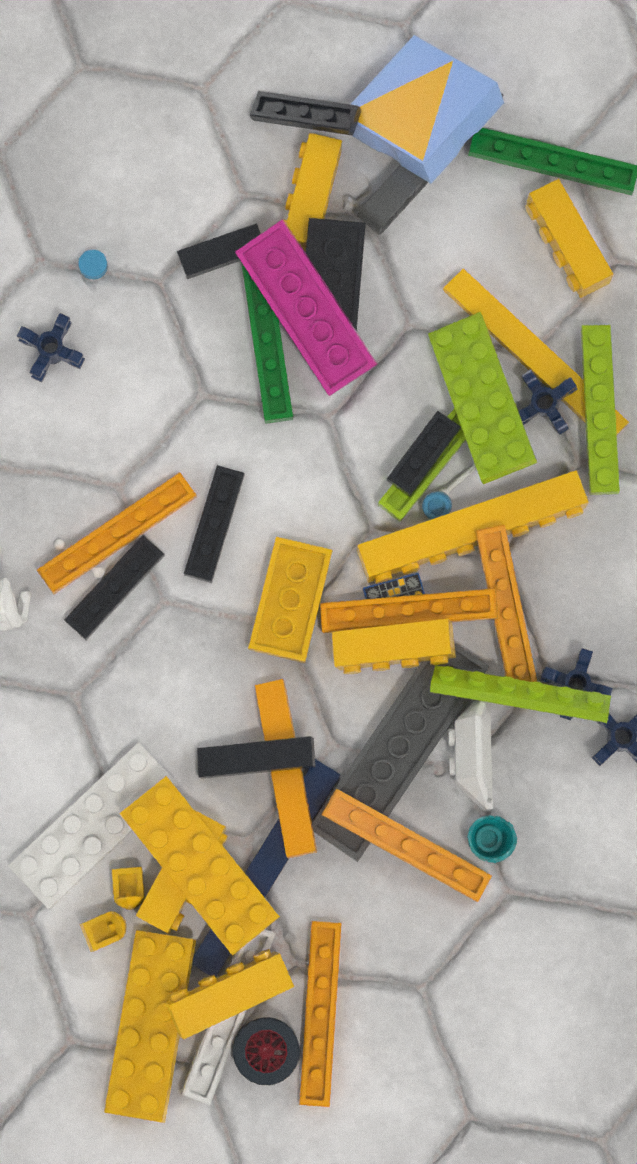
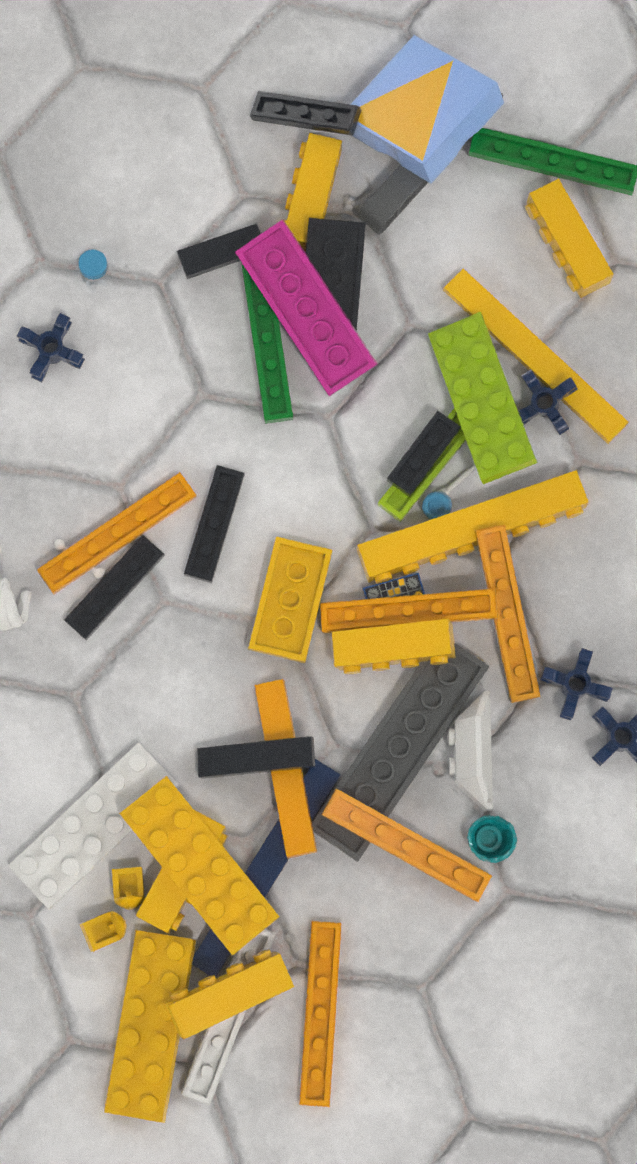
(266, 1051): black wheel -> none
(520, 693): lime plate -> none
(600, 410): lime plate -> none

